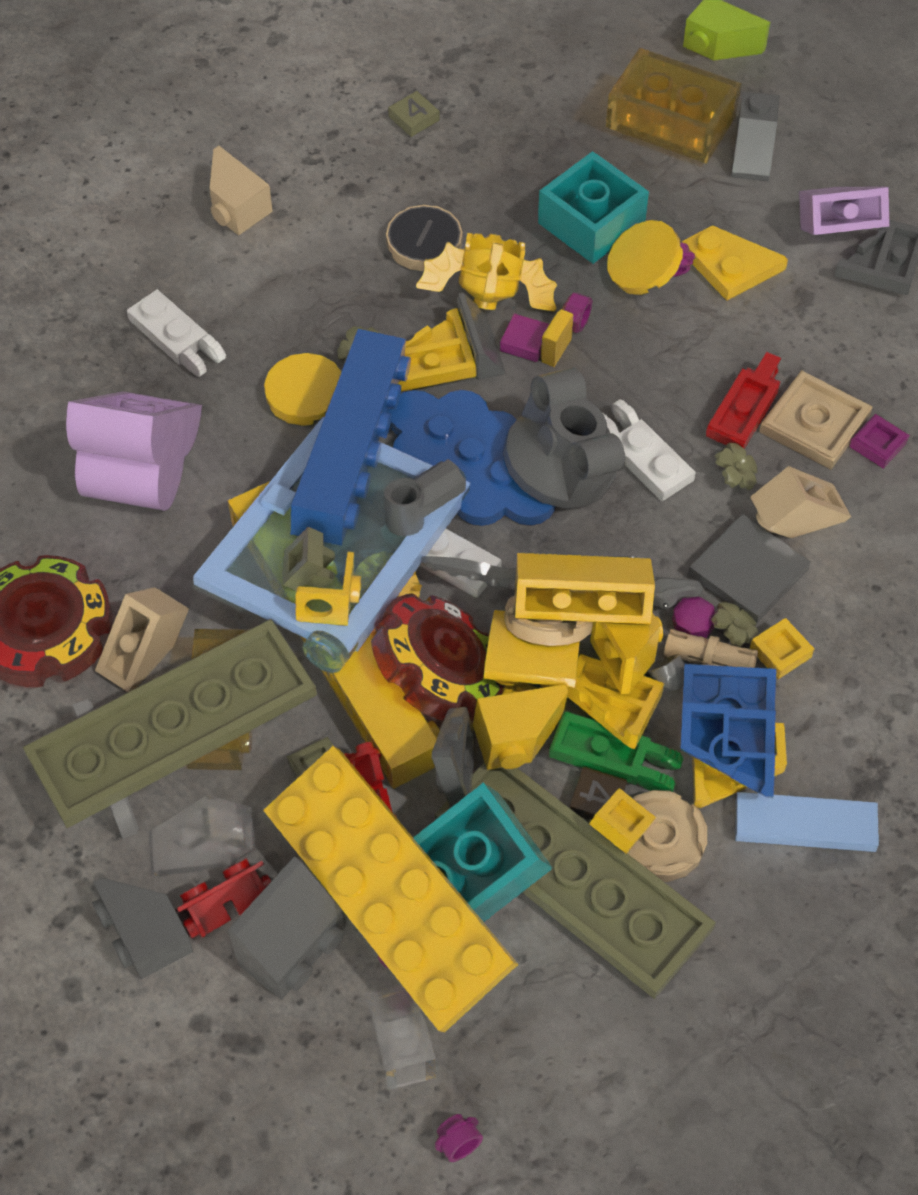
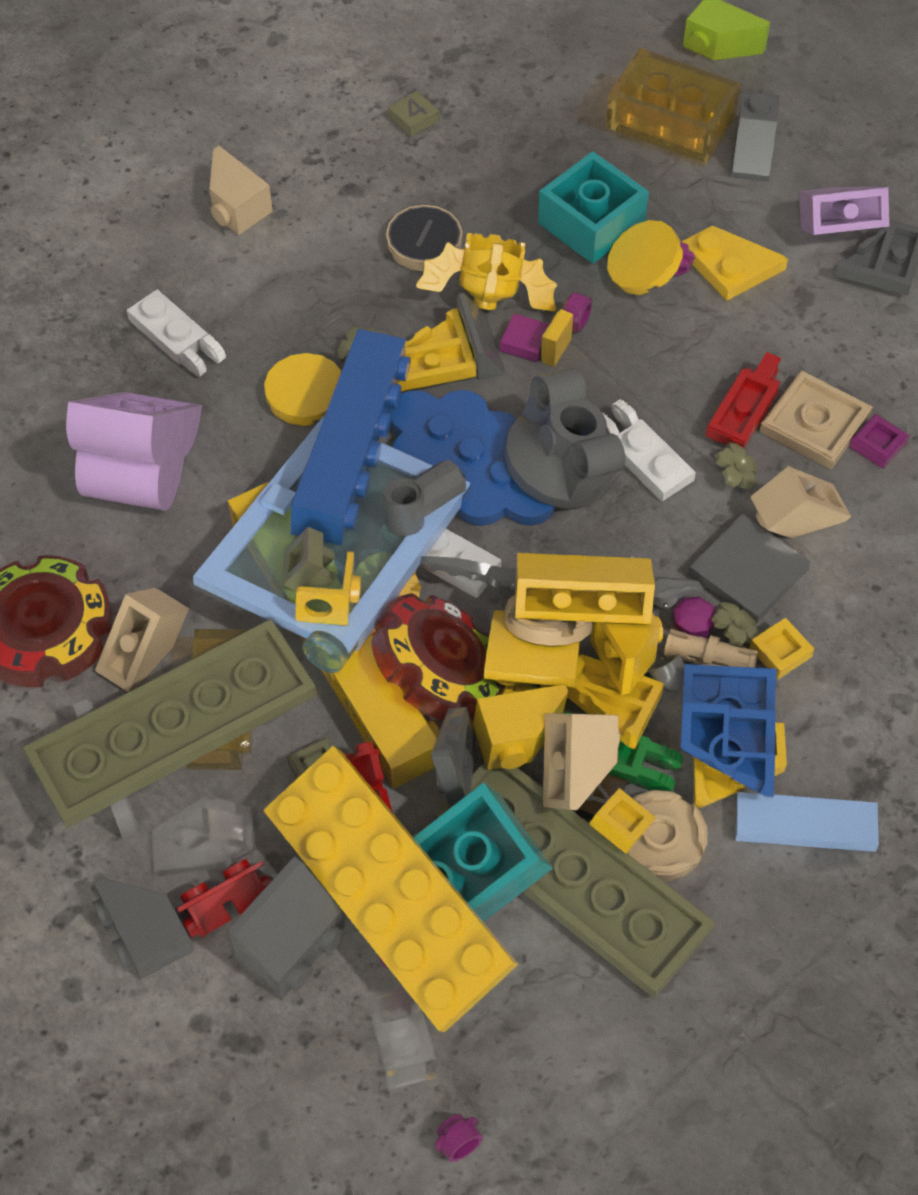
(577, 756): none -> tan slope

